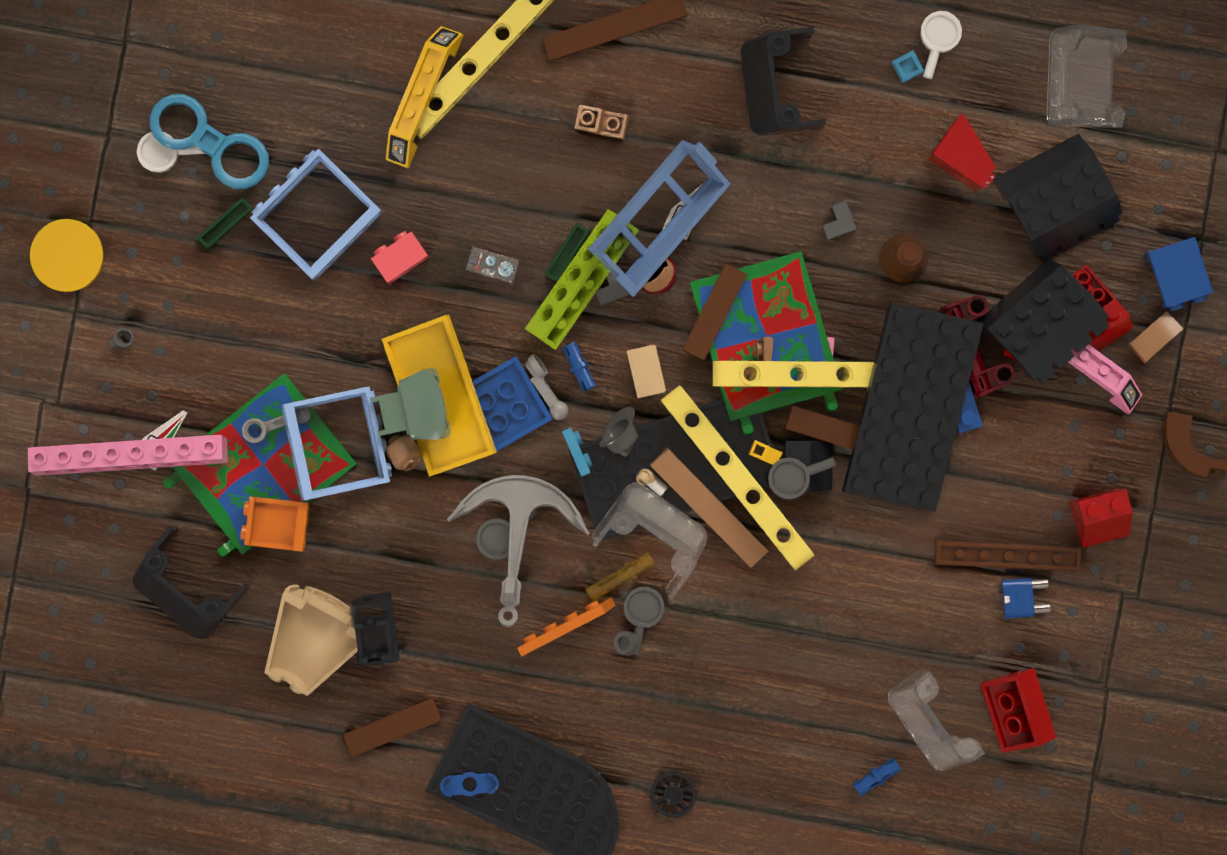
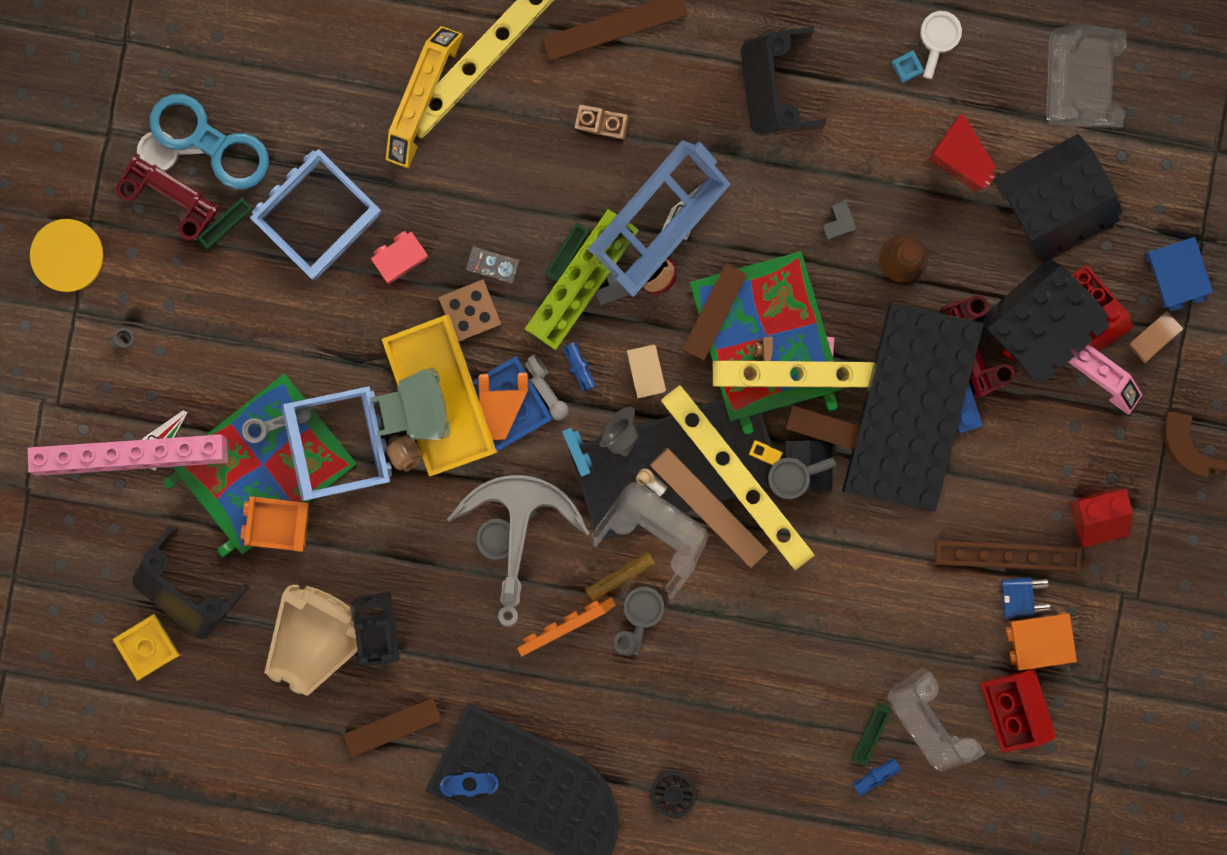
(146, 647): none -> yellow tile
(172, 189): none -> dark red piece
(470, 310): none -> medium nougat tile
(501, 406): none -> orange flag
(871, 733): none -> dark green piece
(1041, 641): none -> orange panel

